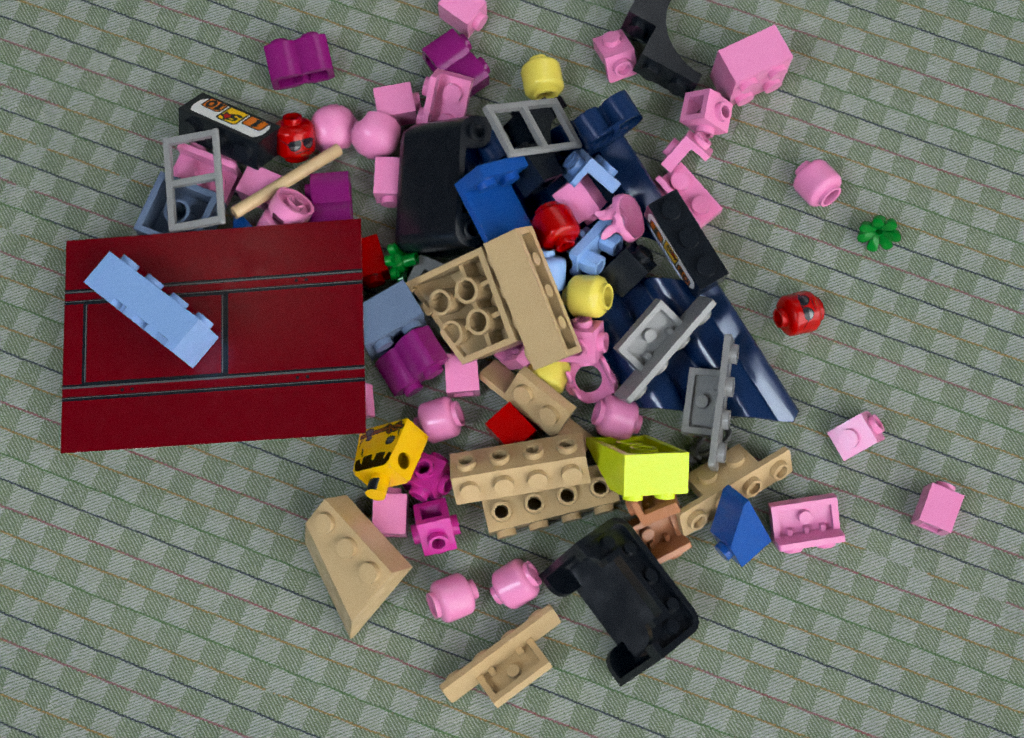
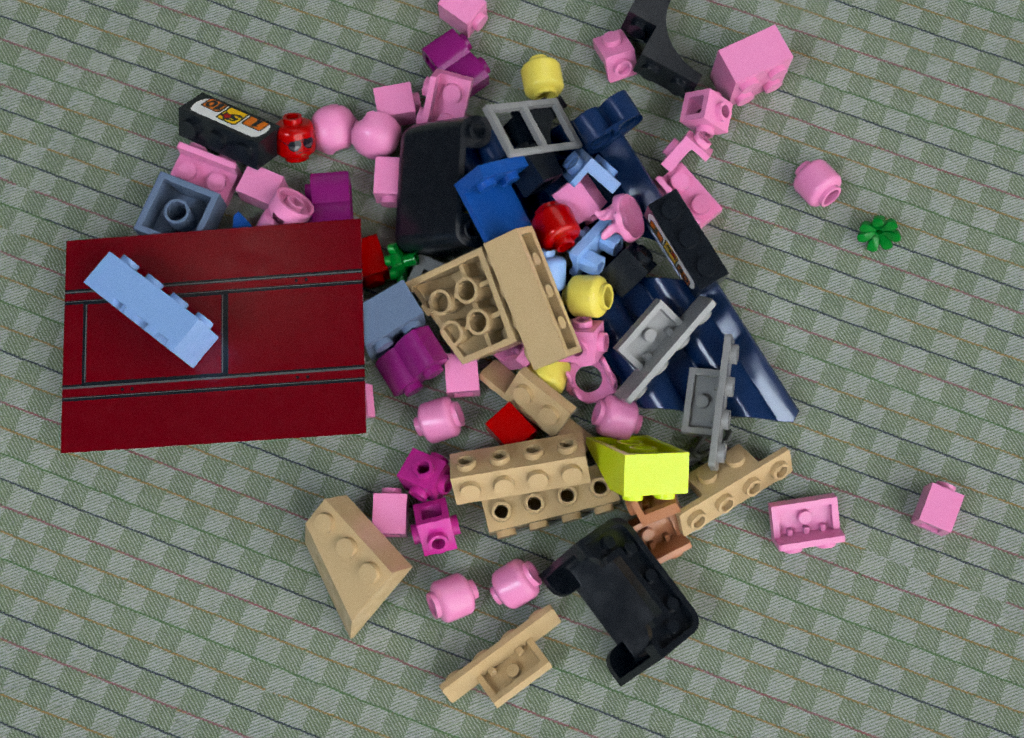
(171, 184): light grey window -> none
(286, 181): tan piece -> none
(299, 61): magenta brick -> none
(388, 456): yellow torso -> none
(737, 528): blue slope -> none
(798, 313): red head -> none
(857, 434): bright pink bracket -> none

